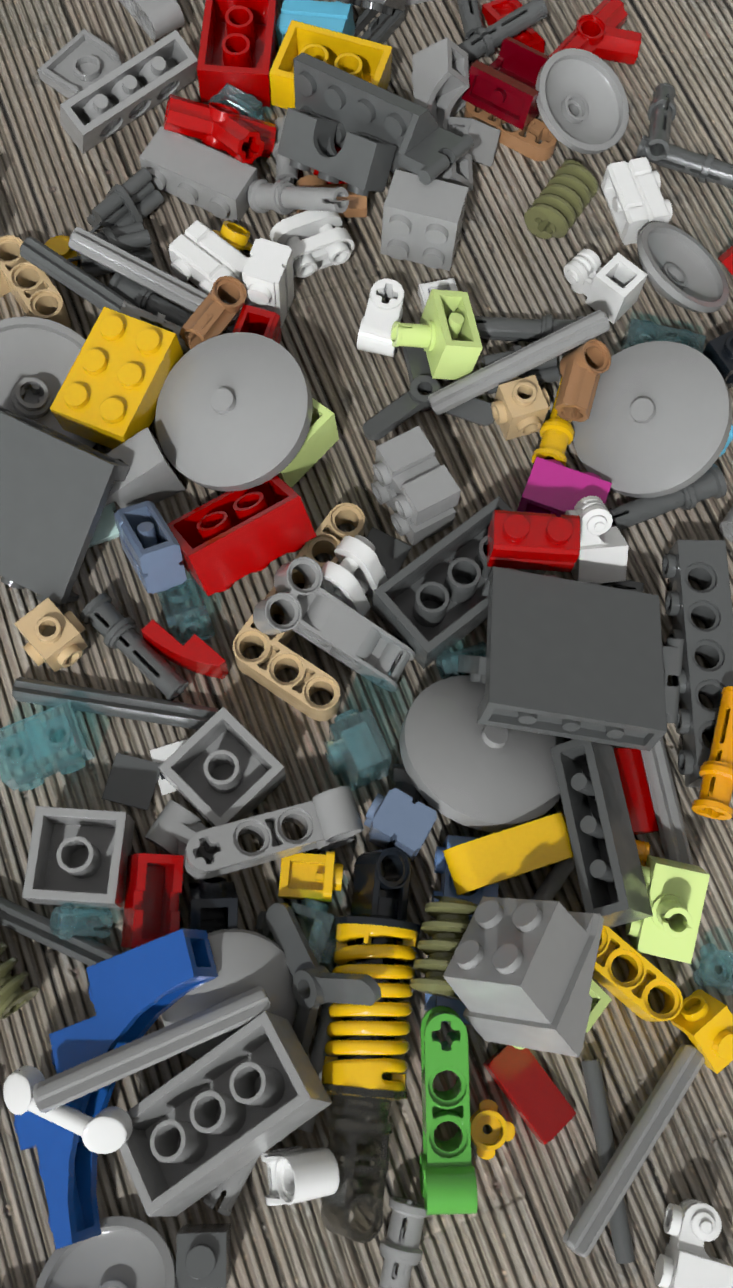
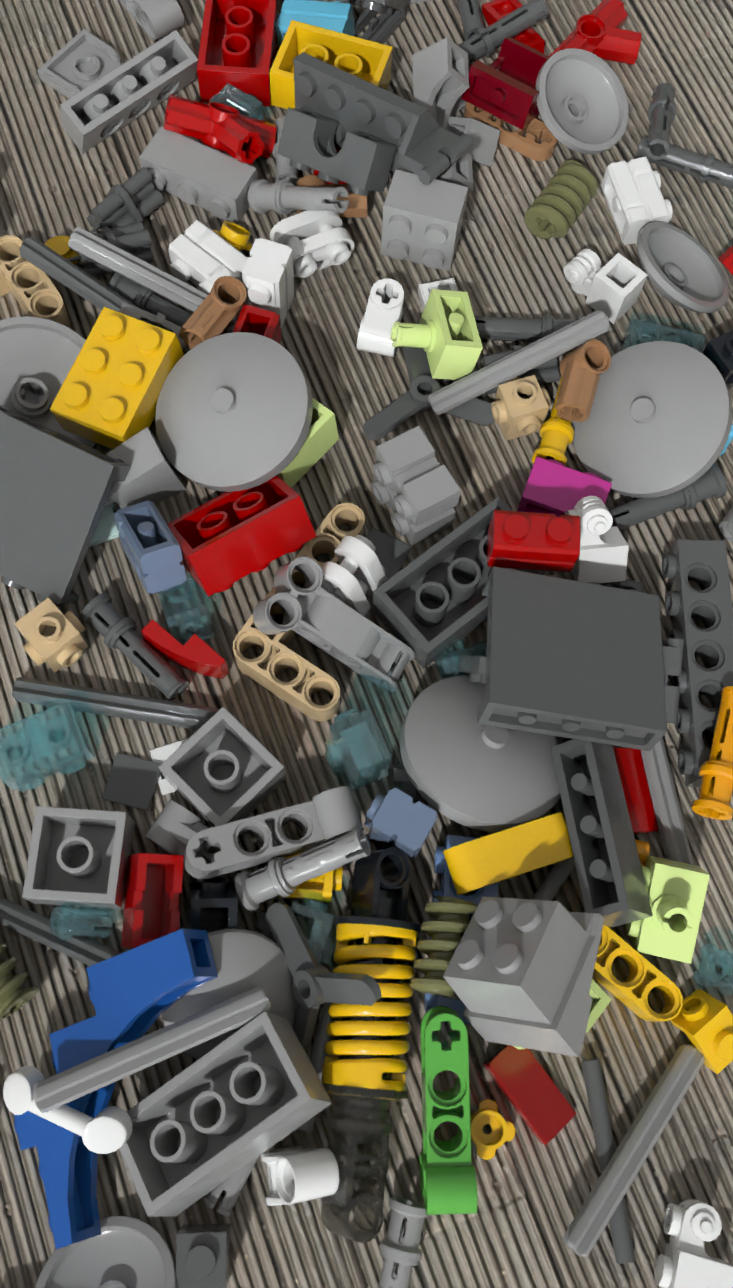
(285, 874): none -> light grey pin

